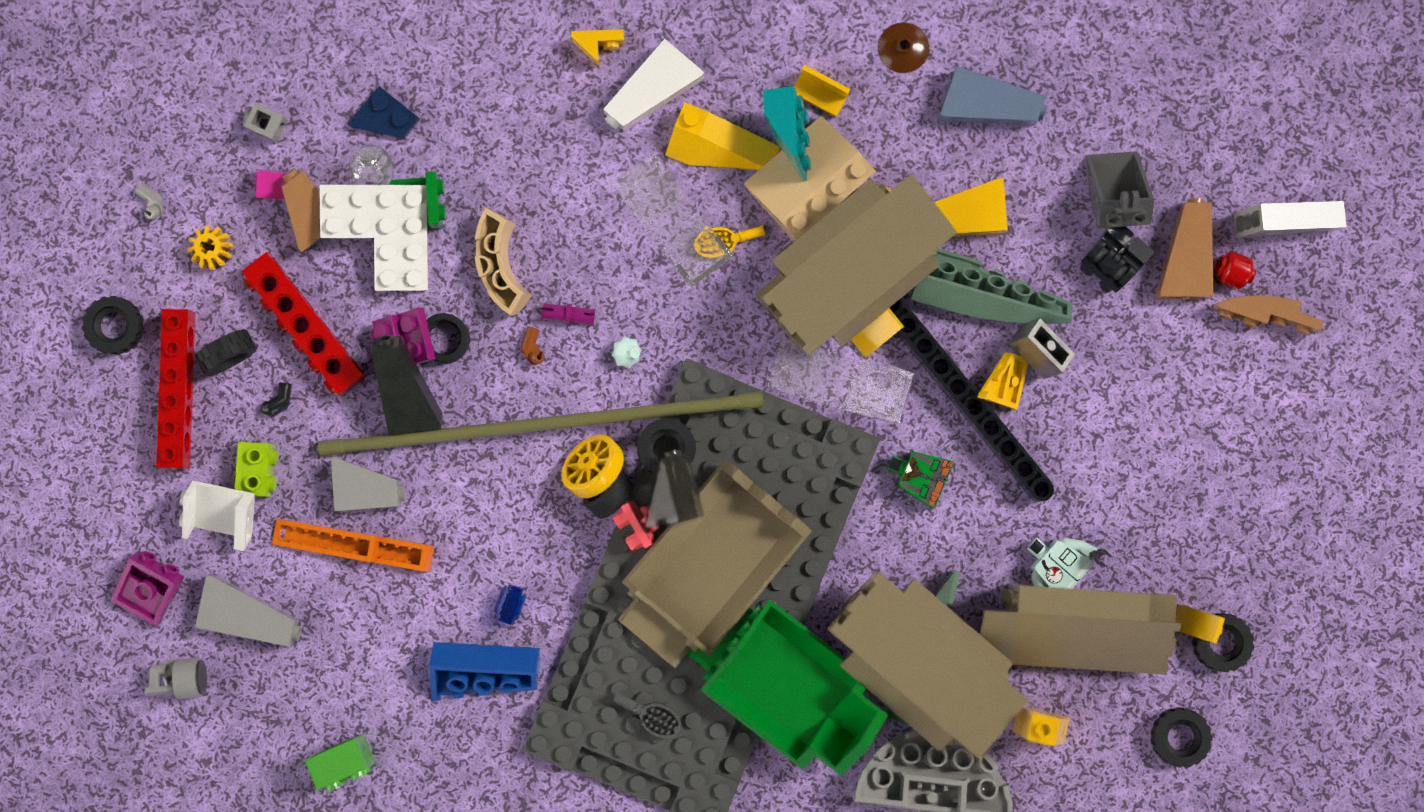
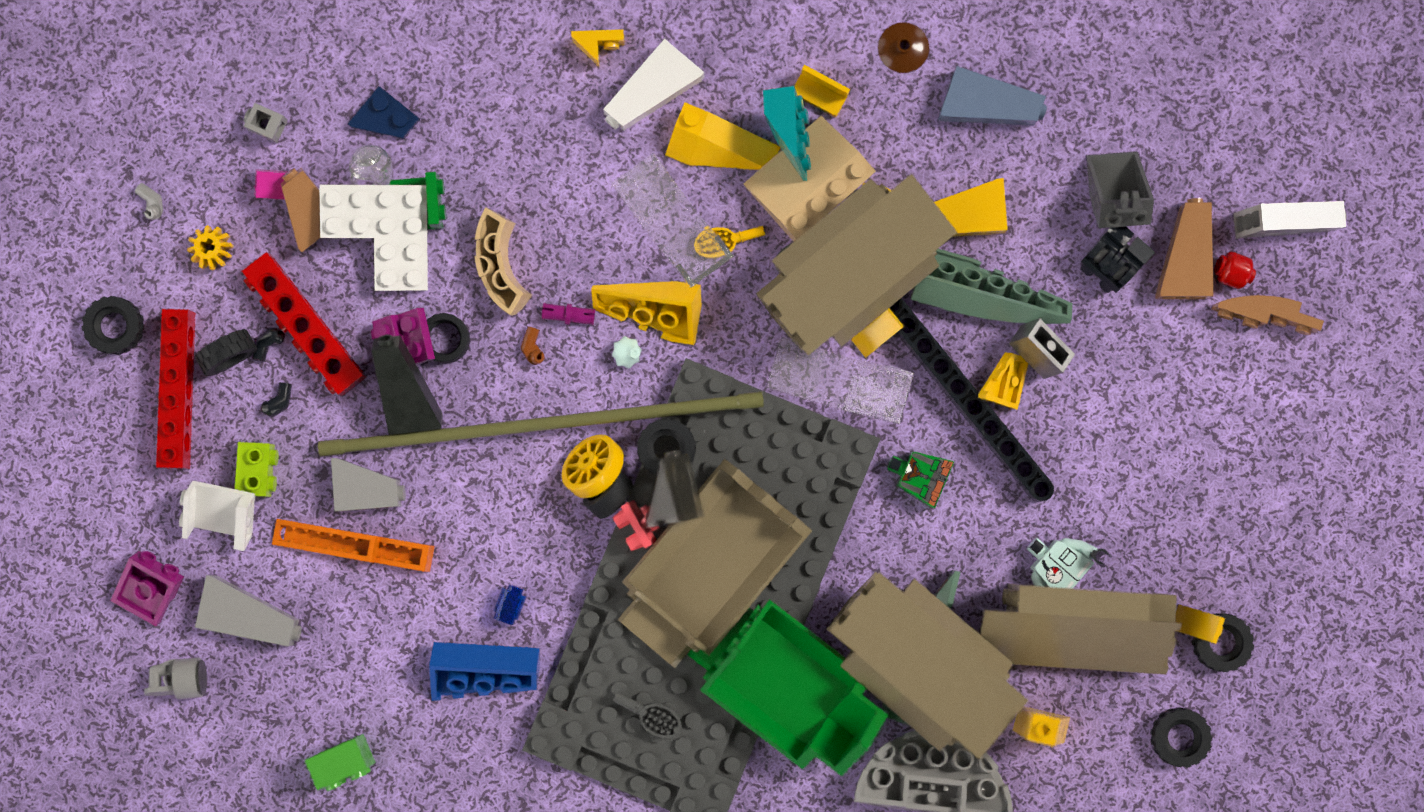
(265, 340): none -> black arm
(661, 305): none -> yellow wedge

